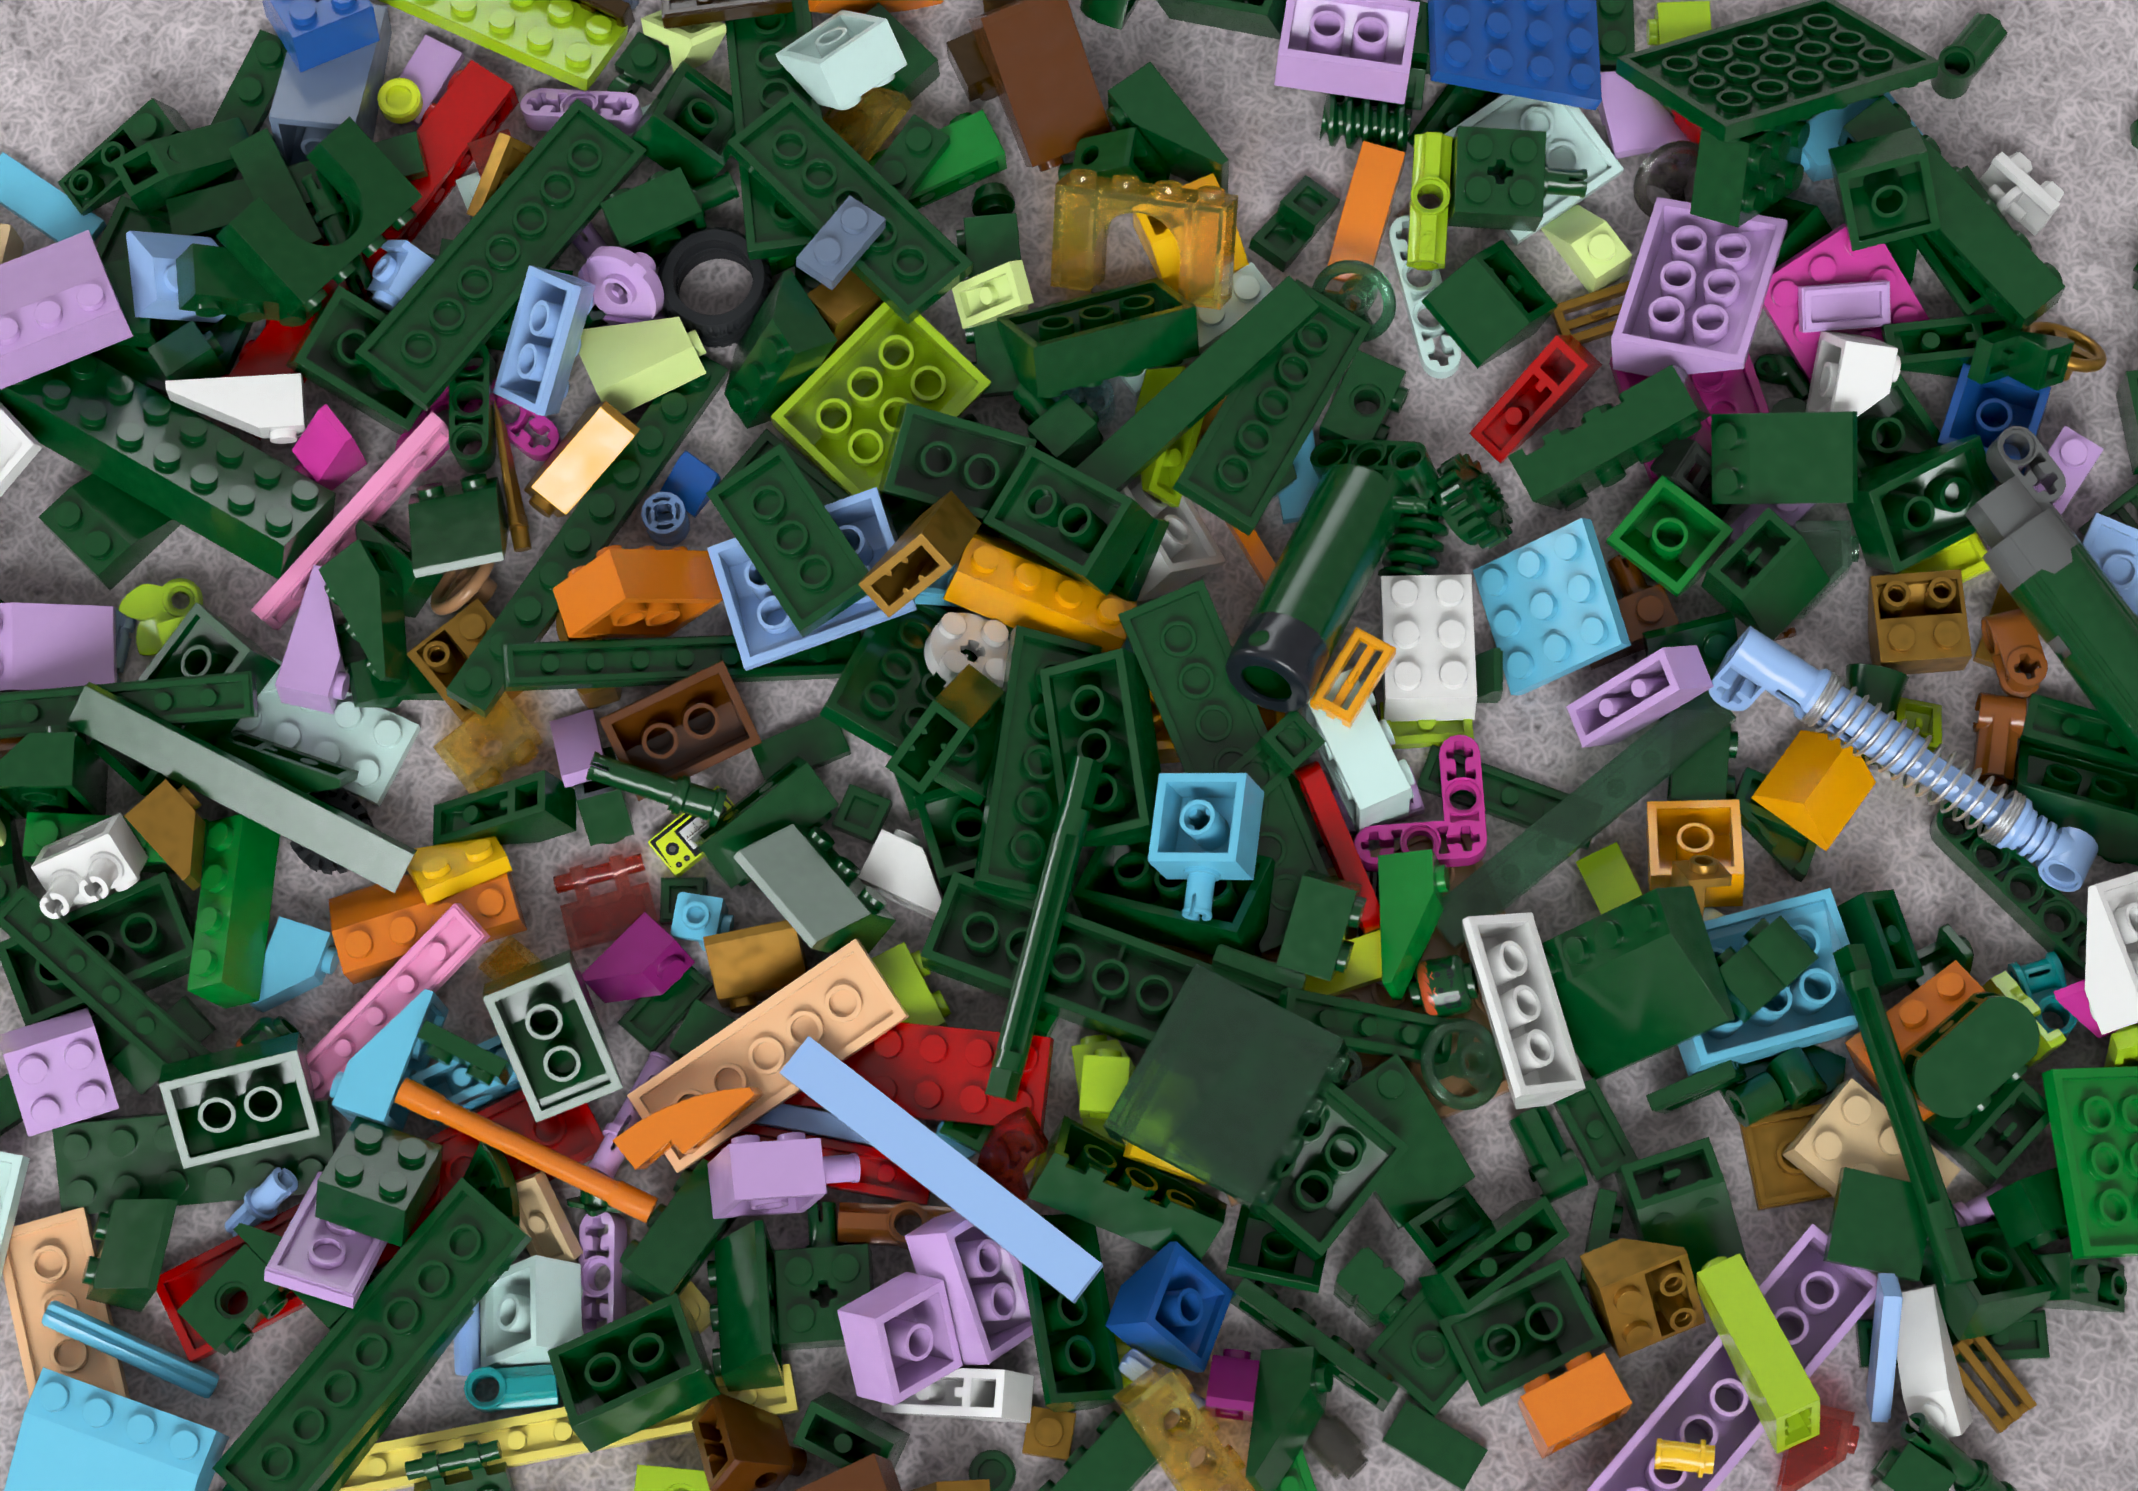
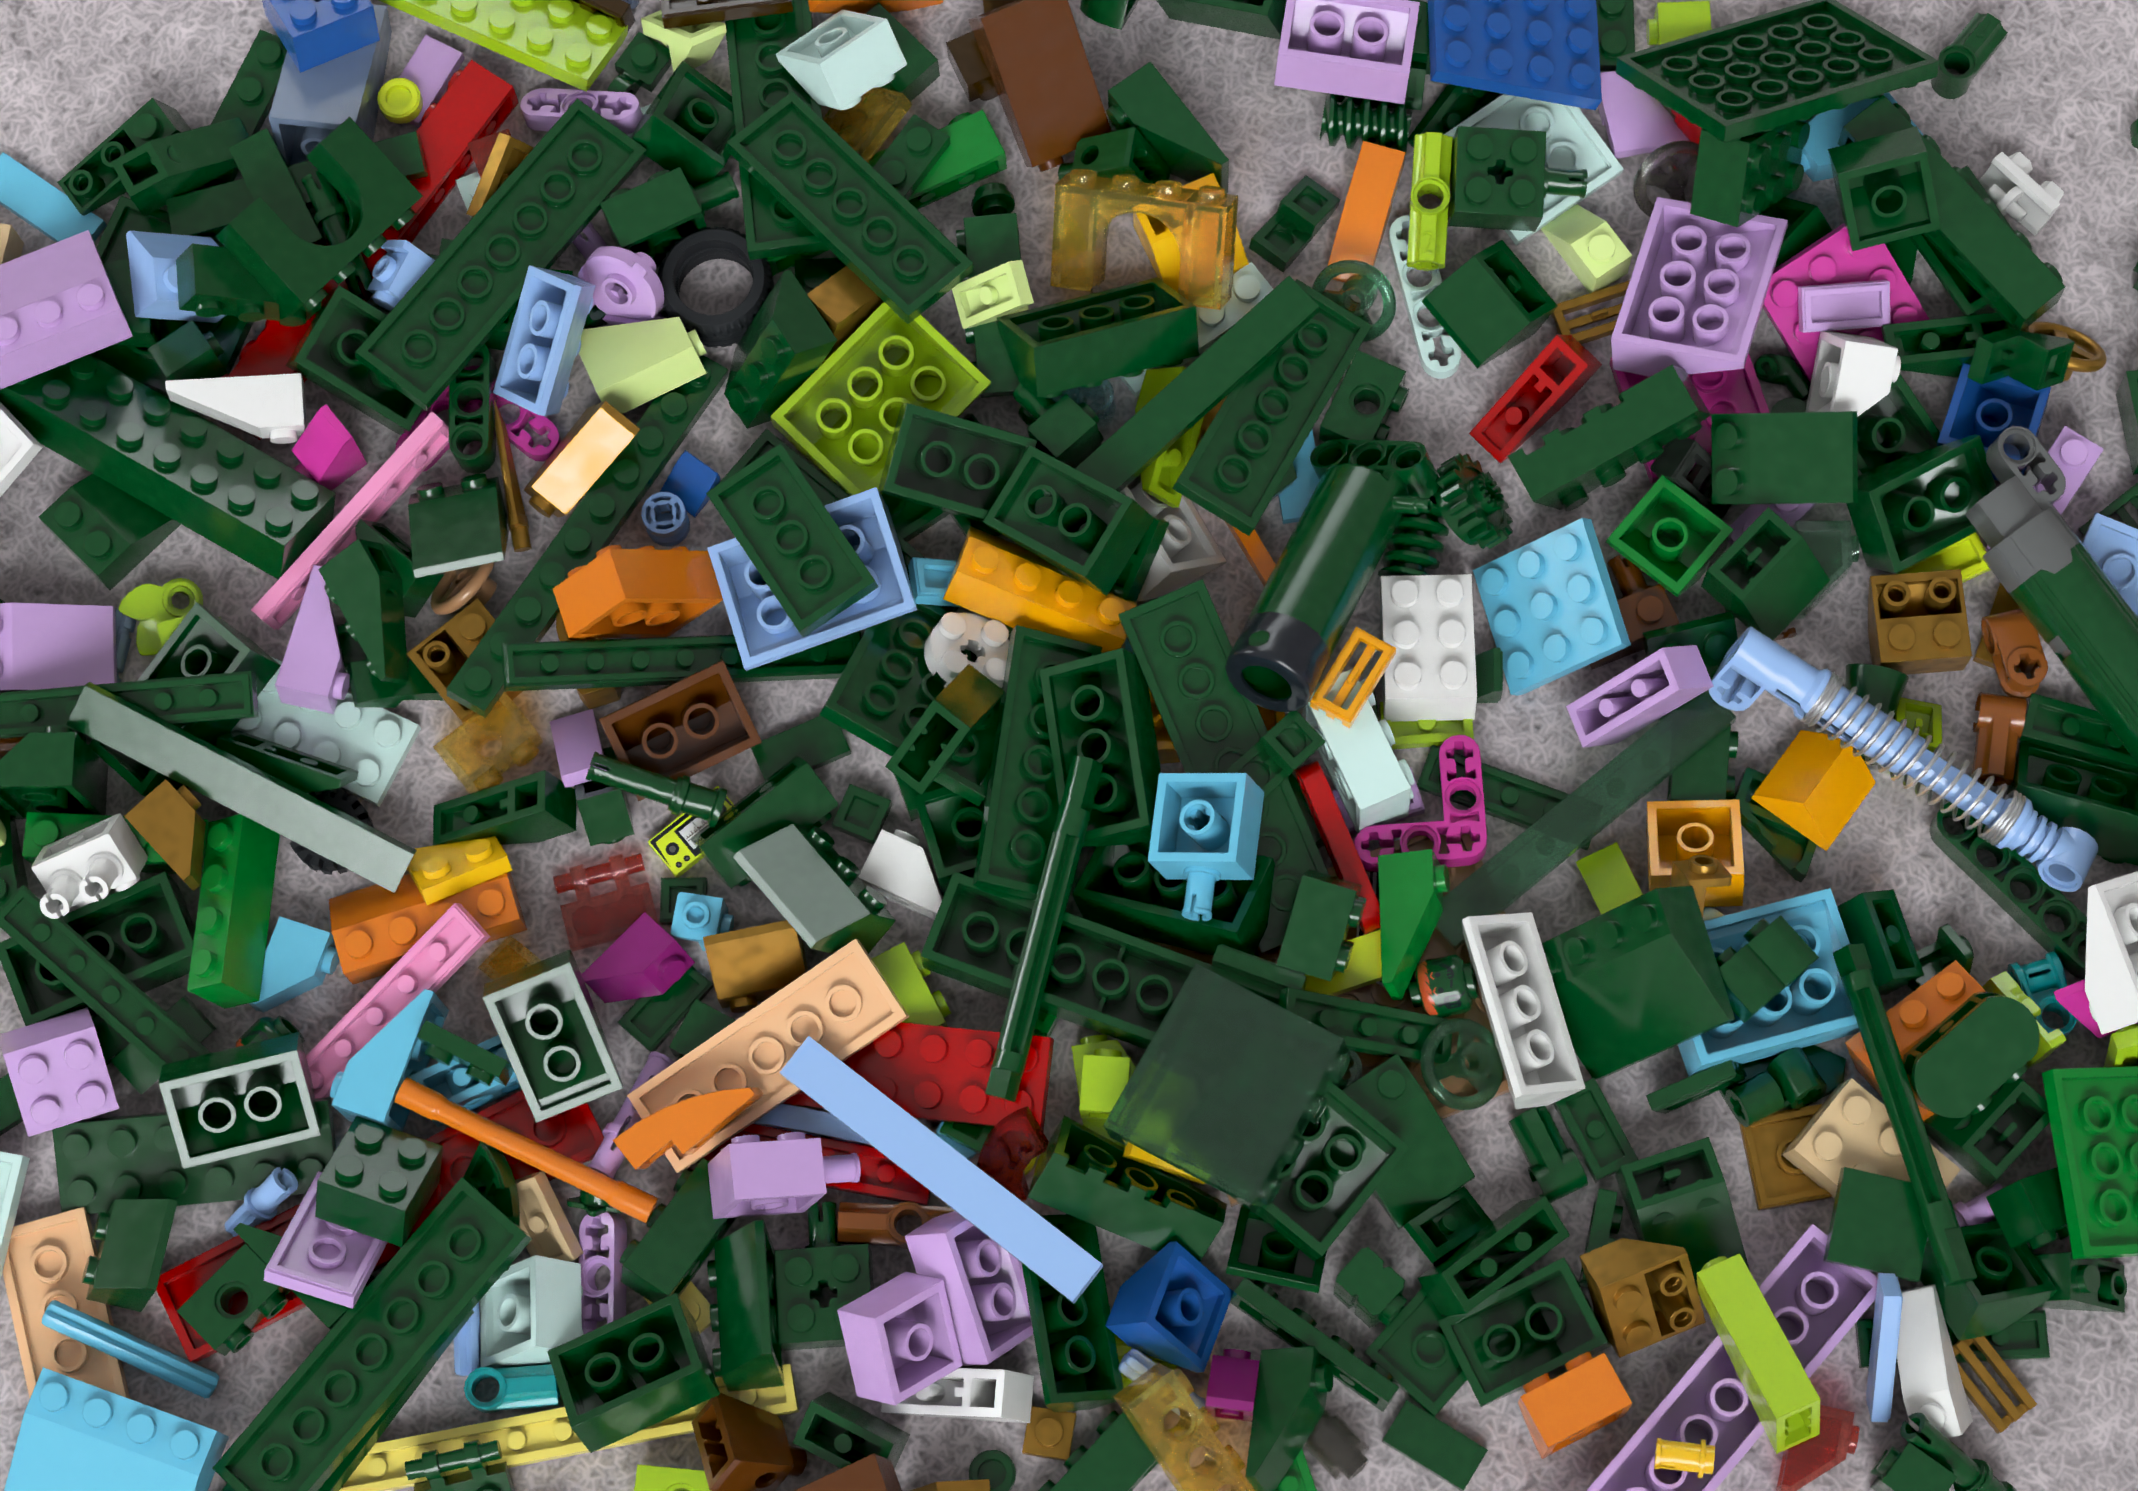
(840, 242): sand blue plate -> none
(921, 554): pearl gold slope -> none

